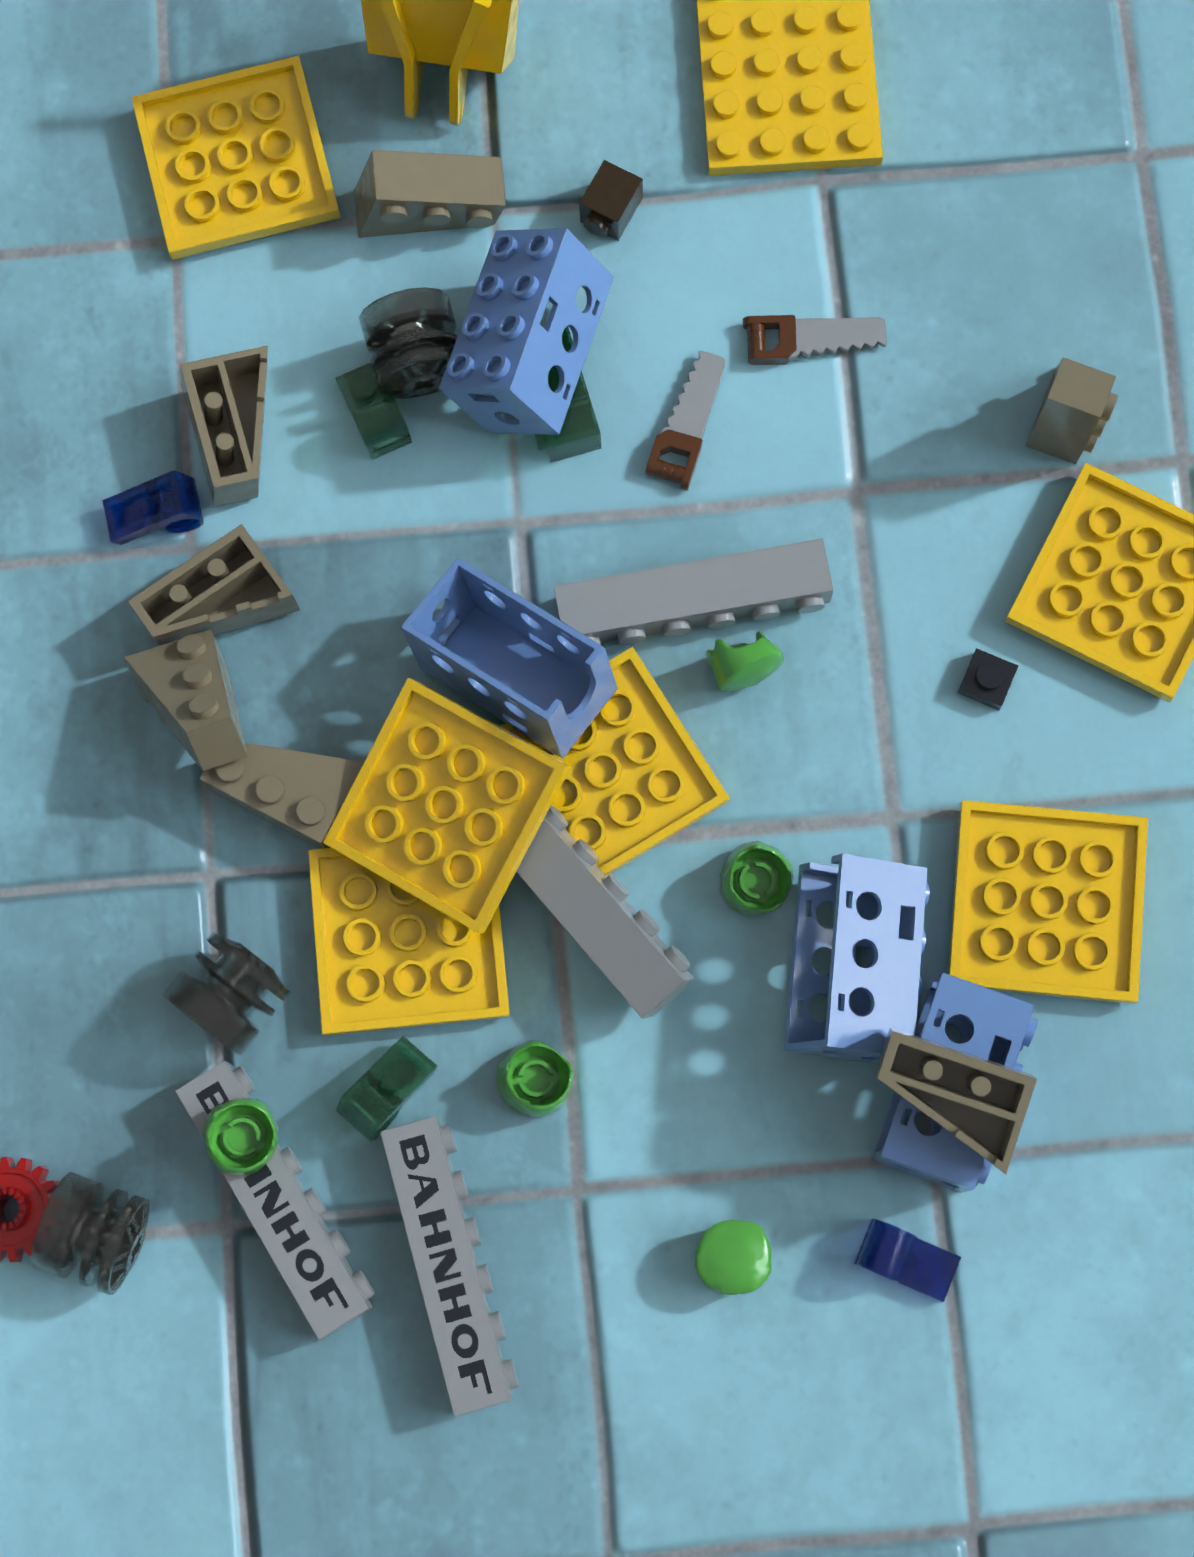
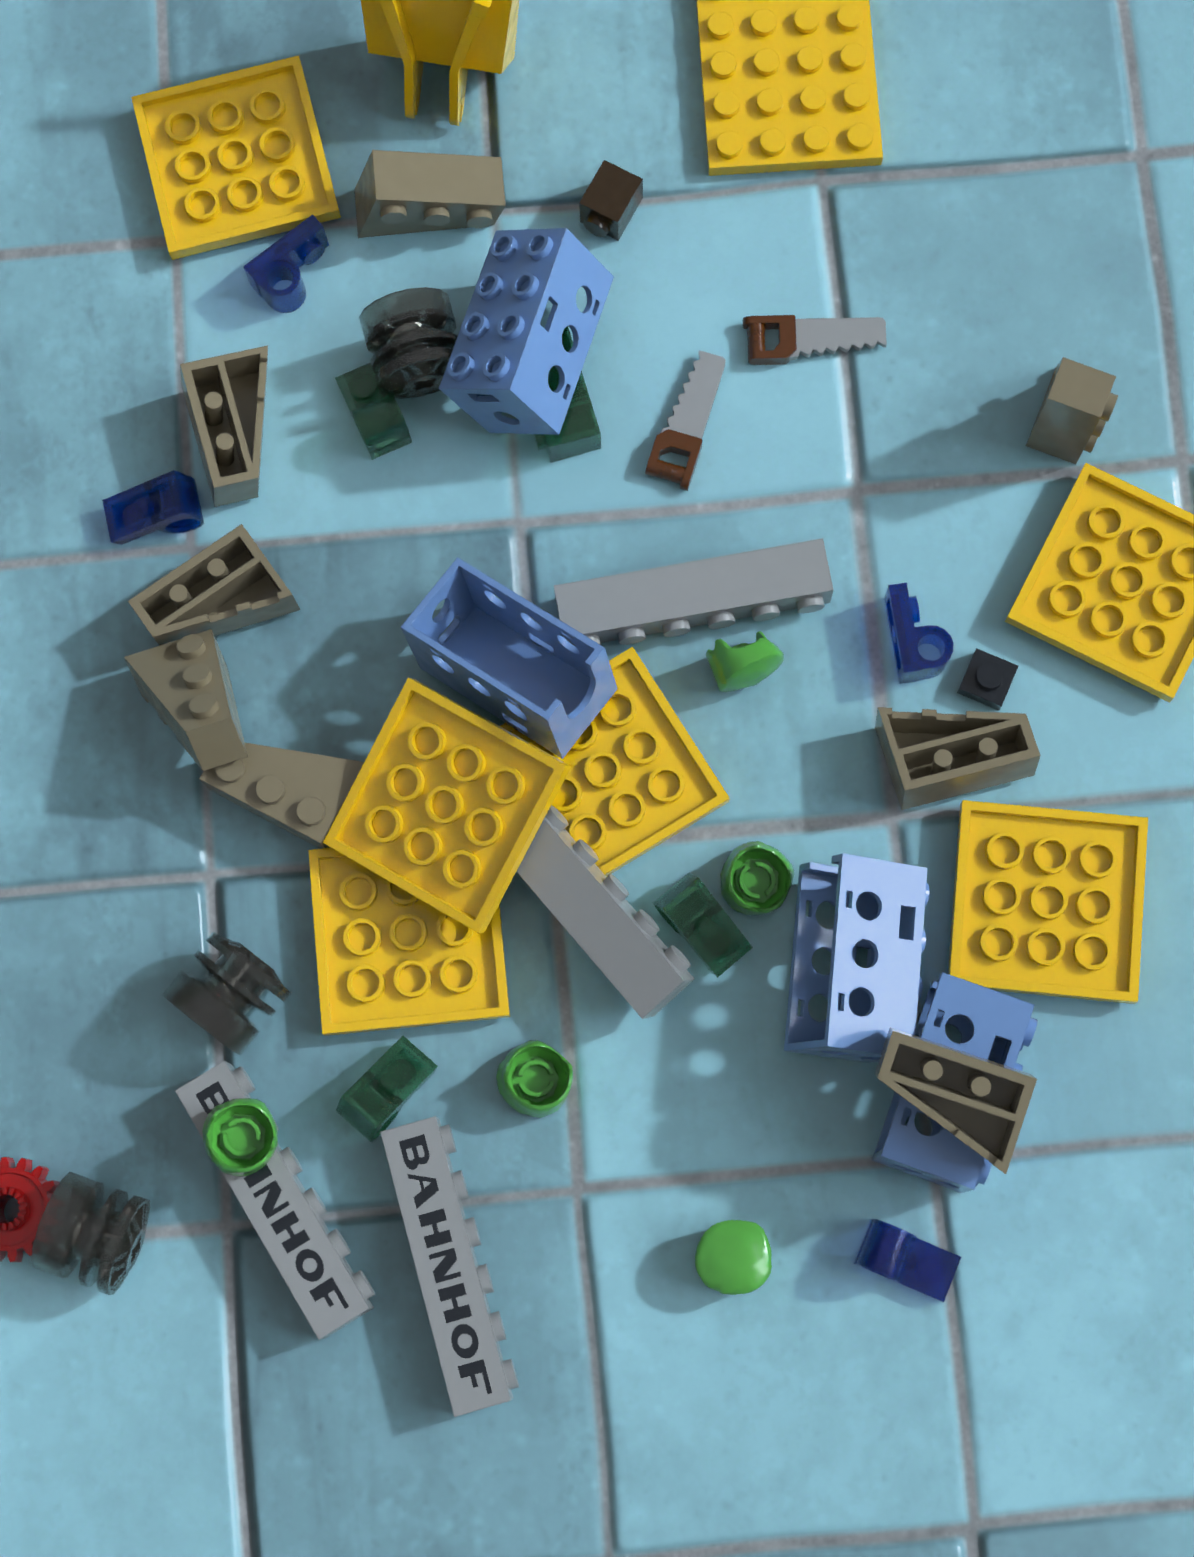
(282, 262): none -> clear blue plate
(702, 923): none -> clear green plate
(902, 614): none -> clear blue plate
(953, 754): none -> dark tan wedge

